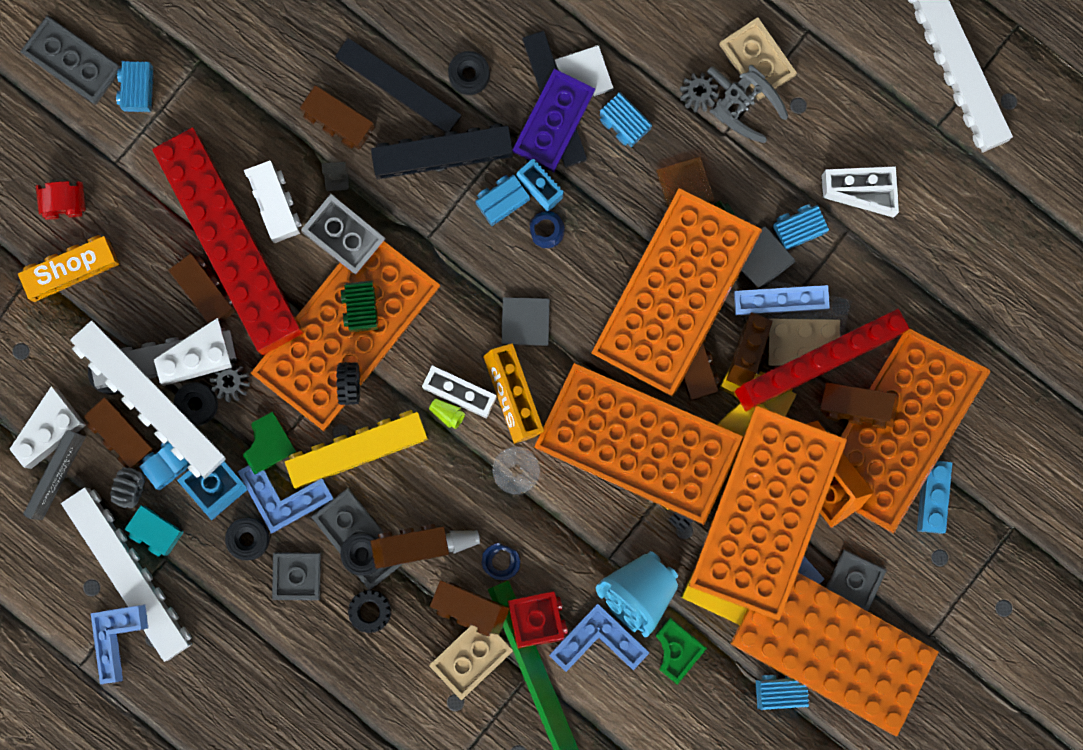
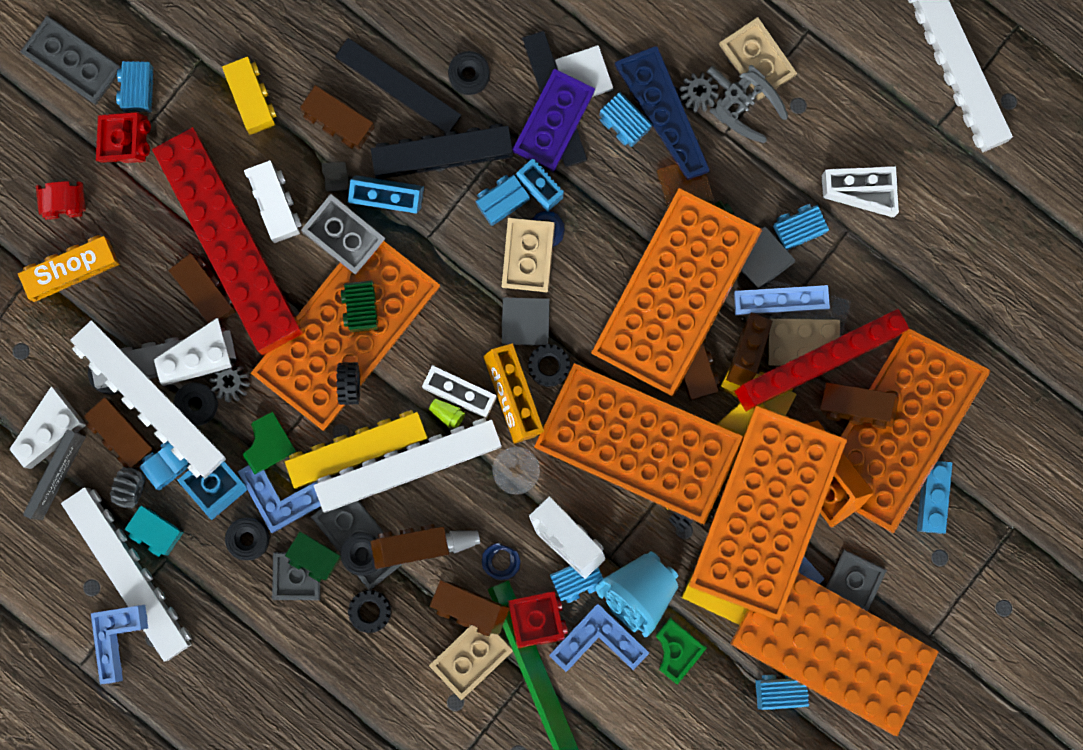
(122, 138): none -> red plate
(249, 95): none -> yellow brick
(312, 556): none -> dark green brick
(385, 194): none -> dark azure brick
(407, 466): none -> white brick
(528, 254): none -> tan plate
(549, 380): none -> black tyre
(567, 538): none -> white wedge
(571, 583): none -> dark azure brick
(657, 96): none -> dark blue wing

